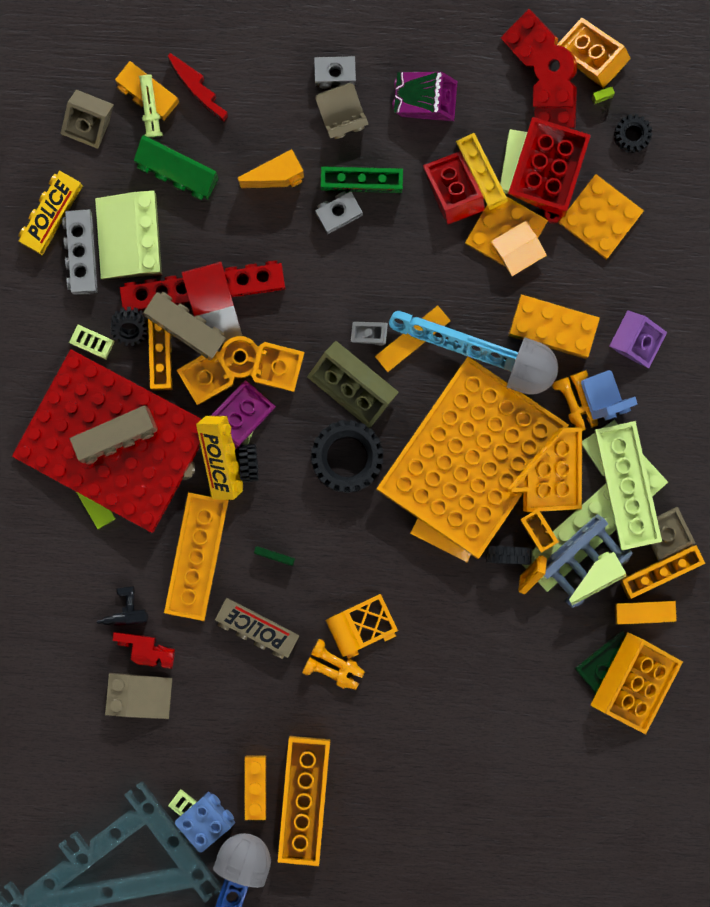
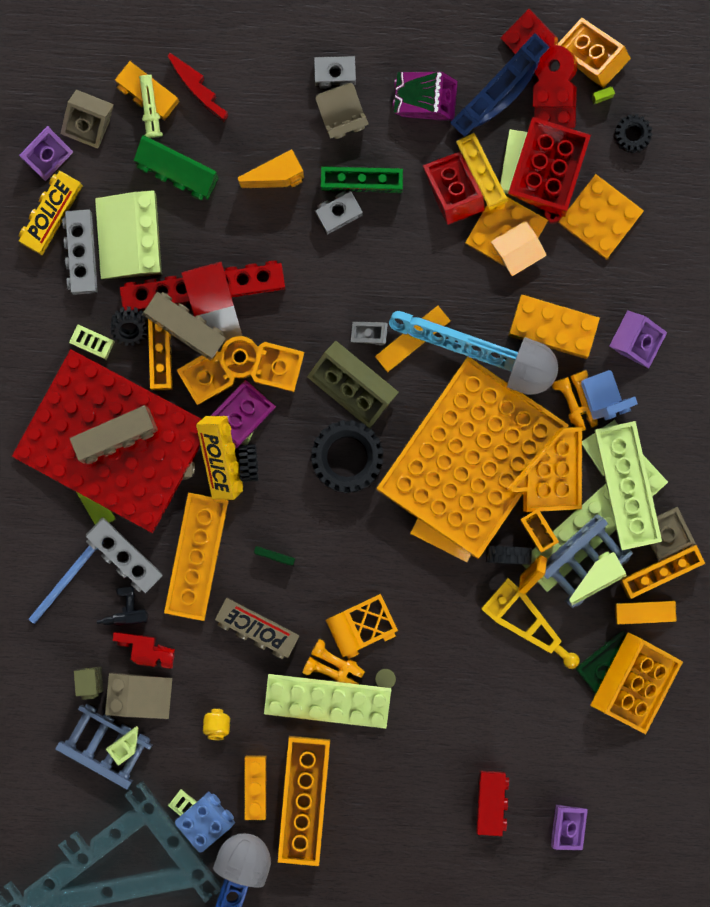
(46, 153): none -> medium lavender slope
(62, 584): none -> medium blue bar
(87, 756): none -> sand blue fence
(88, 682): none -> olive brick
(124, 746): none -> yellowish green tile
(150, 572): none -> light grey brick
(216, 724): none -> yellow head
(327, 701): none -> yellowish green plate
(385, 678): none -> olive tile
(492, 803): none -> red brick
(502, 601): none -> yellow plate
(503, 87): none -> dark blue piece
(568, 828): none -> medium lavender slope

